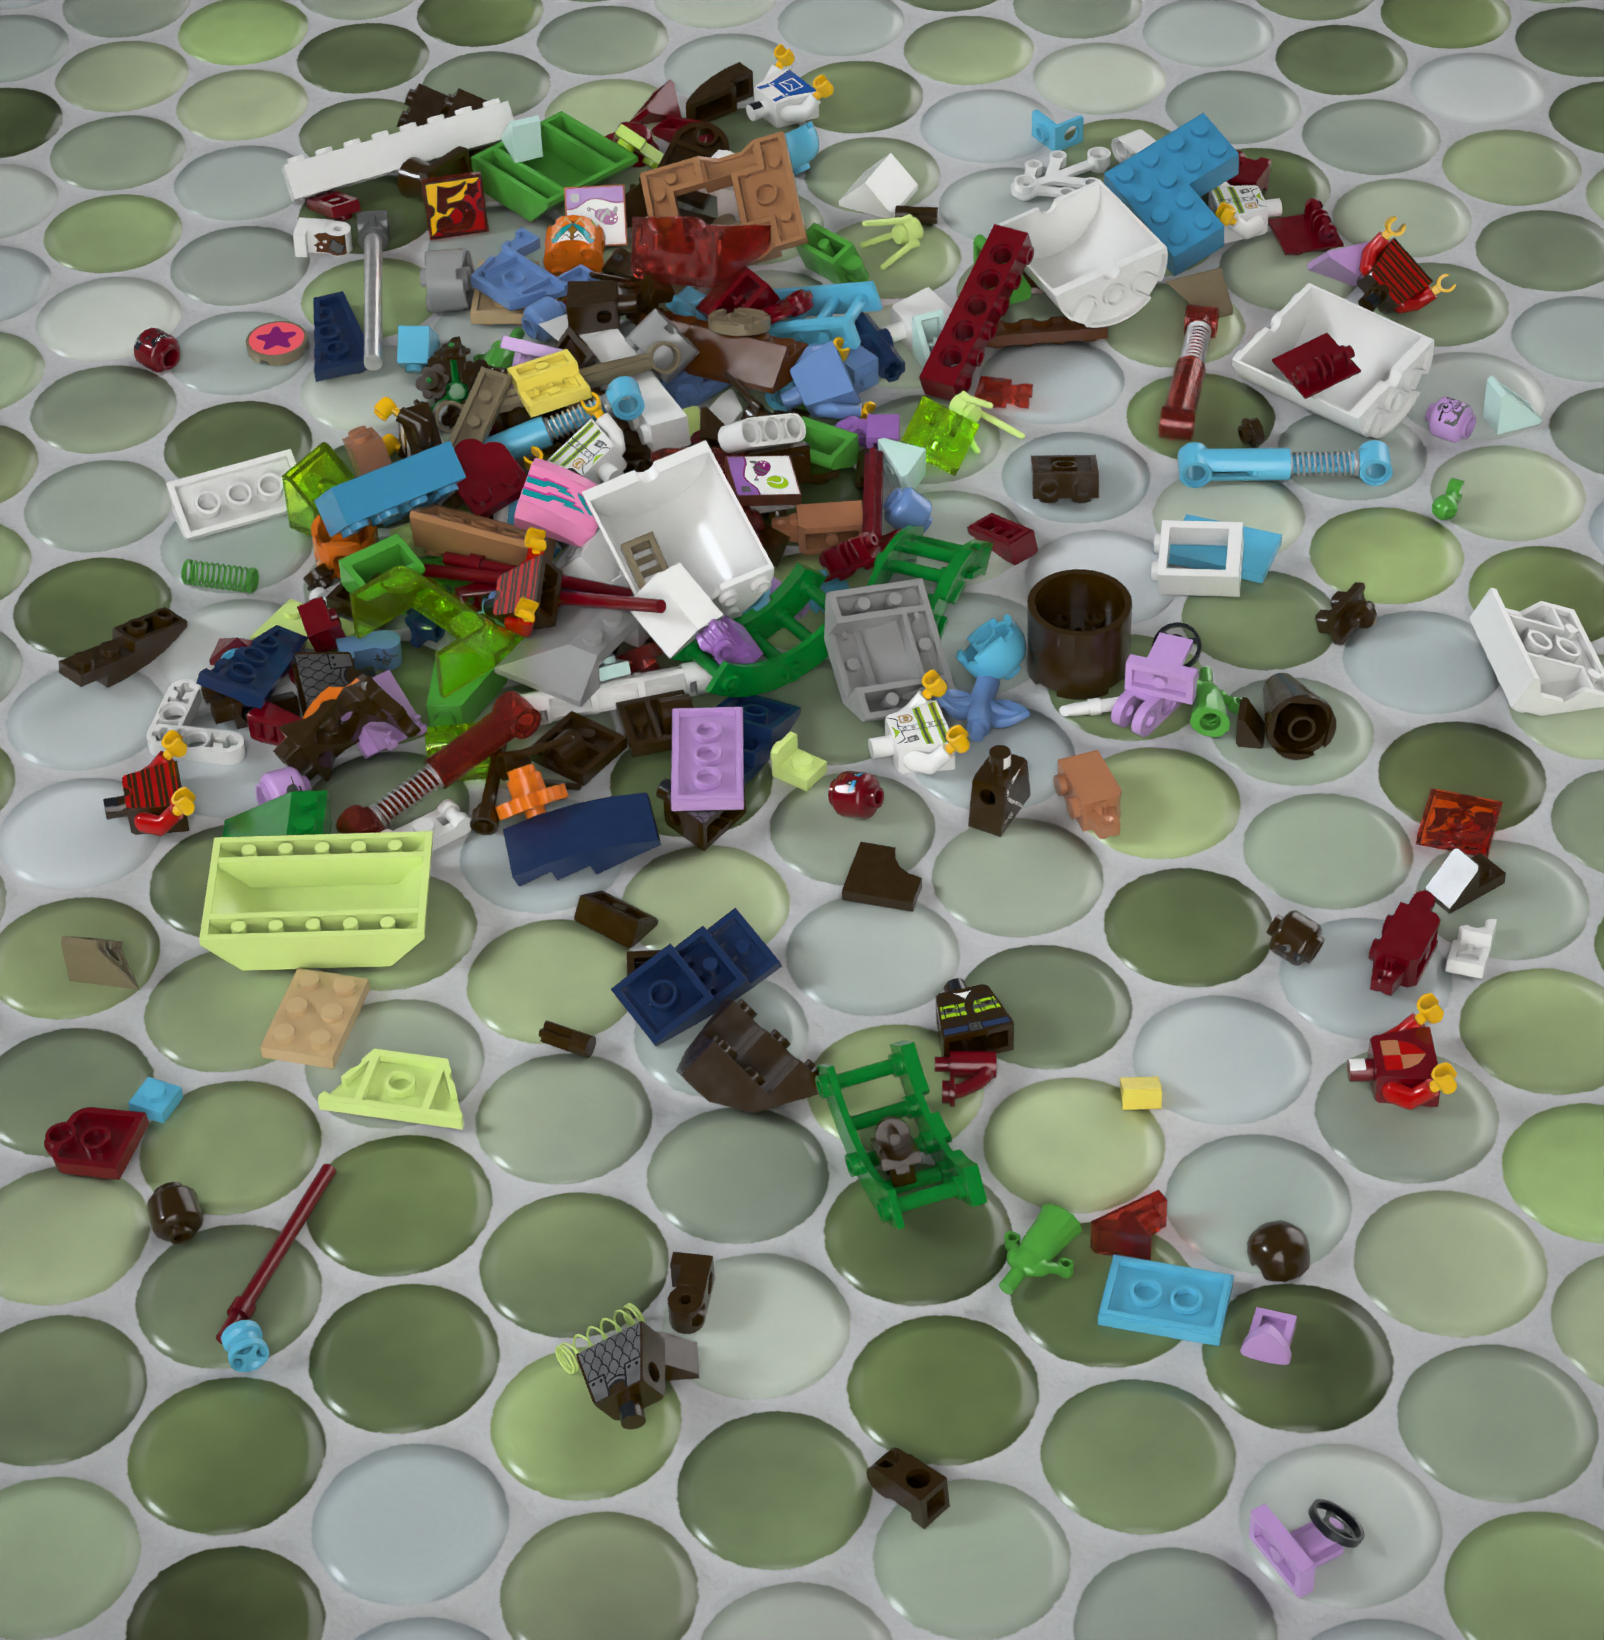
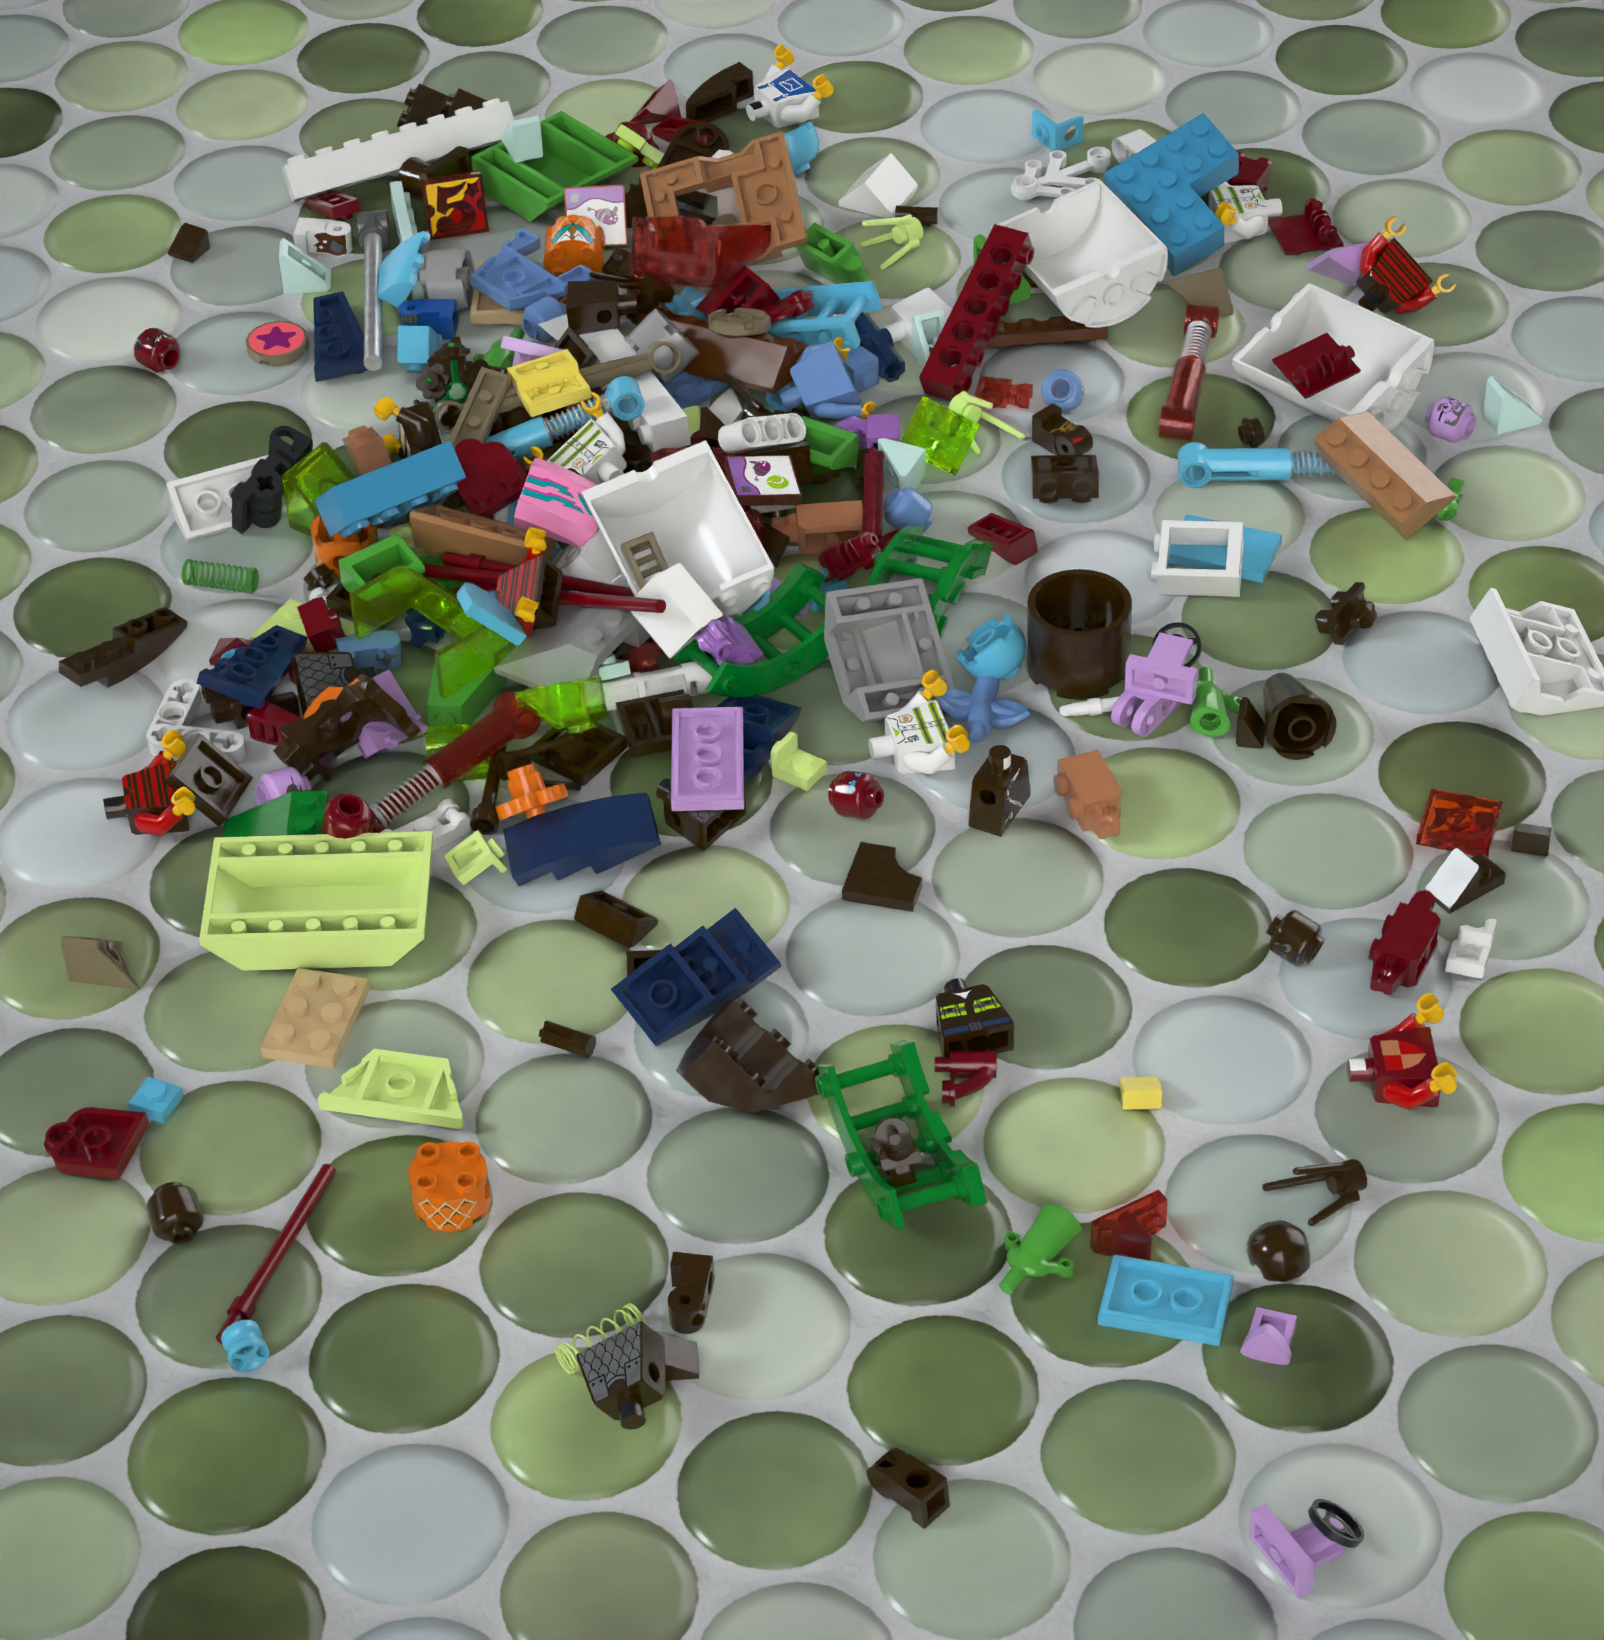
(190, 243): none -> dark brown slope
(210, 777): none -> dark brown tile
(261, 495): none -> black plate
(301, 272): none -> light aqua slope
(346, 816): none -> dark red head
(400, 269): none -> medium azure slope
(405, 227): none -> light aqua plate
(436, 313): none -> blue leg
(449, 1185): none -> orange brick
(475, 856): none -> yellowish green bracket
(490, 612): none -> medium azure tile
(568, 703): none -> clear neon green slope
(1058, 434): none -> dark brown leg
(1063, 389): none -> medium blue head
(1341, 1178): none -> dark brown plant
(1383, 472): none -> medium nougat slope
(1531, 839): none -> dark brown slope

